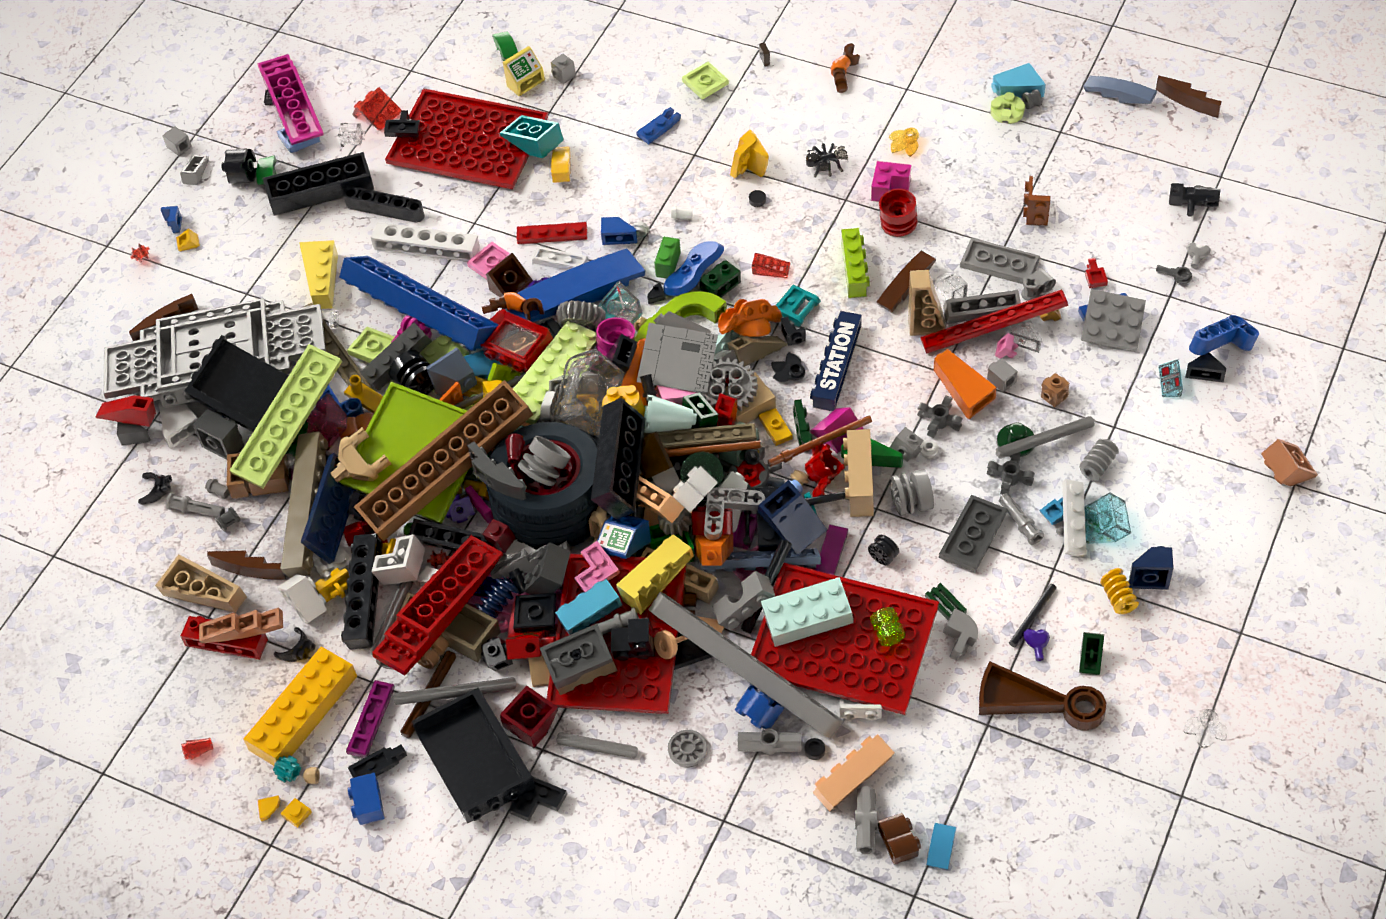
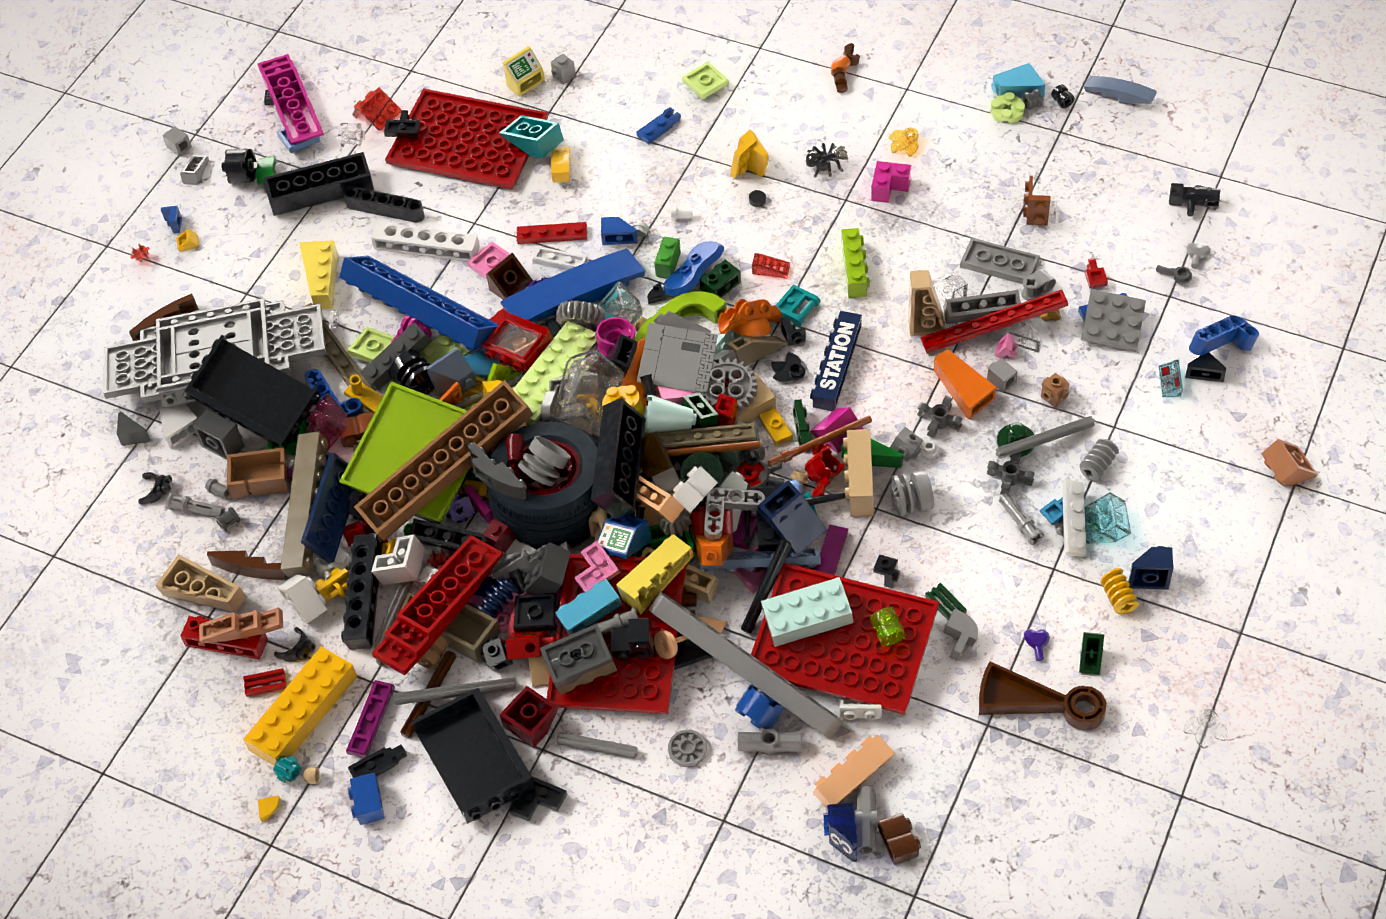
(129, 410): red slope -> none
(196, 747): clear red cone -> none
(264, 679): none -> red tile
(285, 416): yellowish green plate -> none
(296, 812): yellow plate -> none
(351, 462): tan connector -> none
(505, 44): green slope -> none
(515, 302): reddish brown piece -> none
(732, 612): light grey arch -> none
(764, 54): dark brown tile -> none
(814, 749): black tile -> none
(841, 829): none -> clear blue slope
(883, 549): black wheel -> none
(889, 568): none -> black bracket
(898, 212): red wheel -> none
(899, 287): reddish brown slope -> none
(941, 846): dark azure slope -> none
(973, 533): dark grey plate -> none
(1032, 615): black bar -> none
(1062, 96): none -> black wheel
(1191, 98): reddish brown slope -> none

